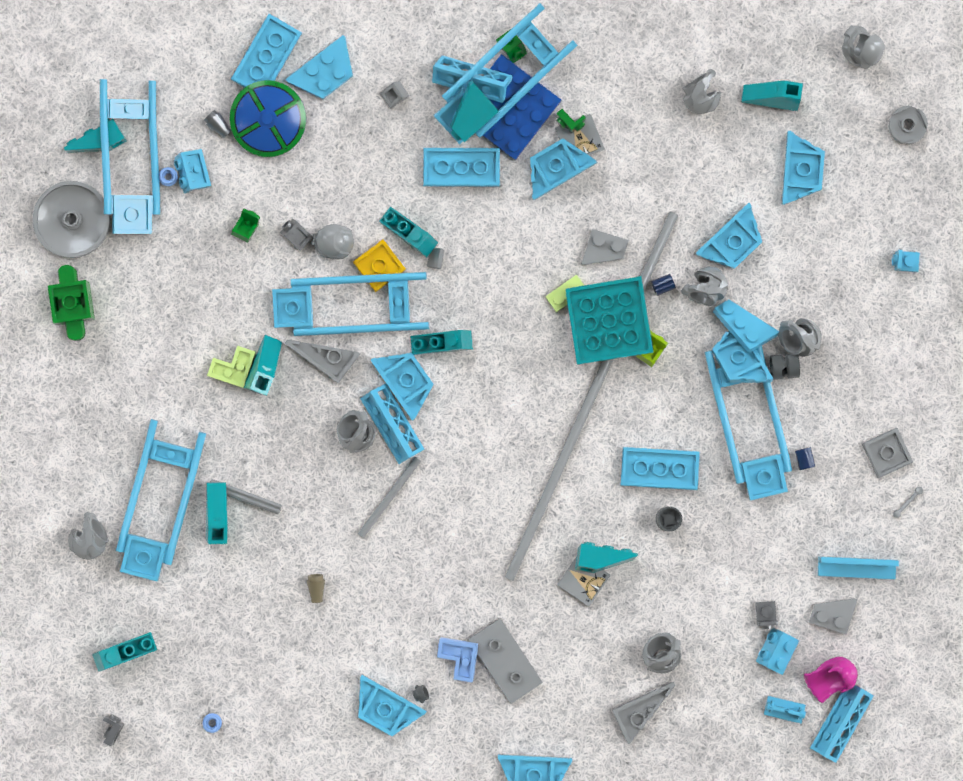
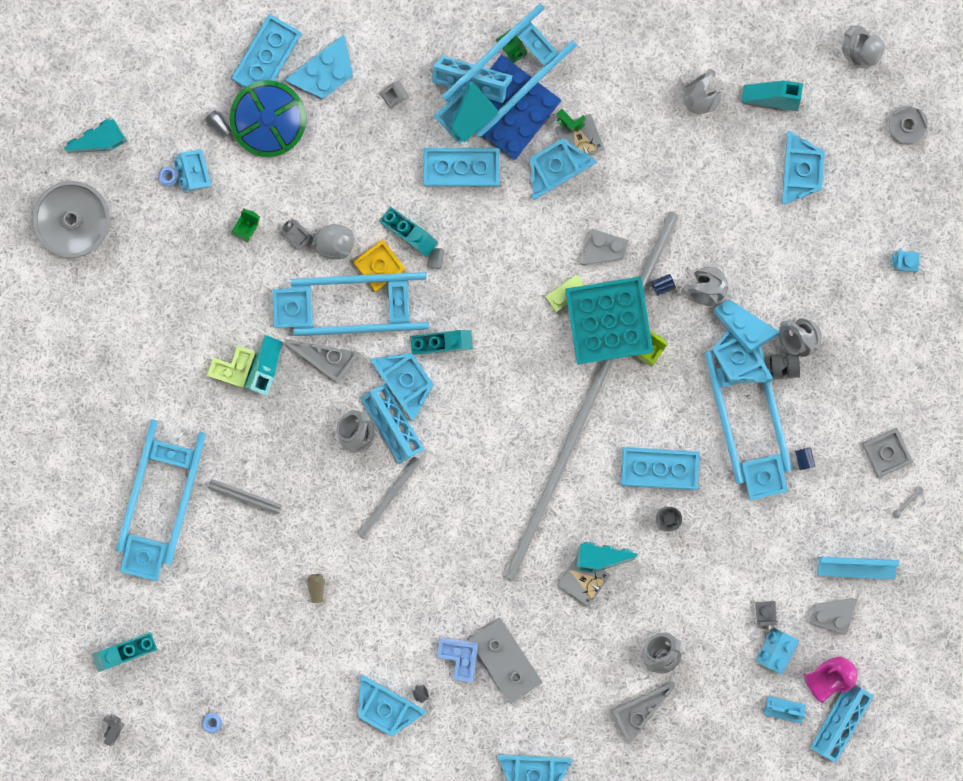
(71, 302): green brick -> none
(91, 541): light grey helmet -> none
(130, 212): medium azure plate -> none
(216, 513): teal slope -> none
(733, 240): medium azure wing -> none

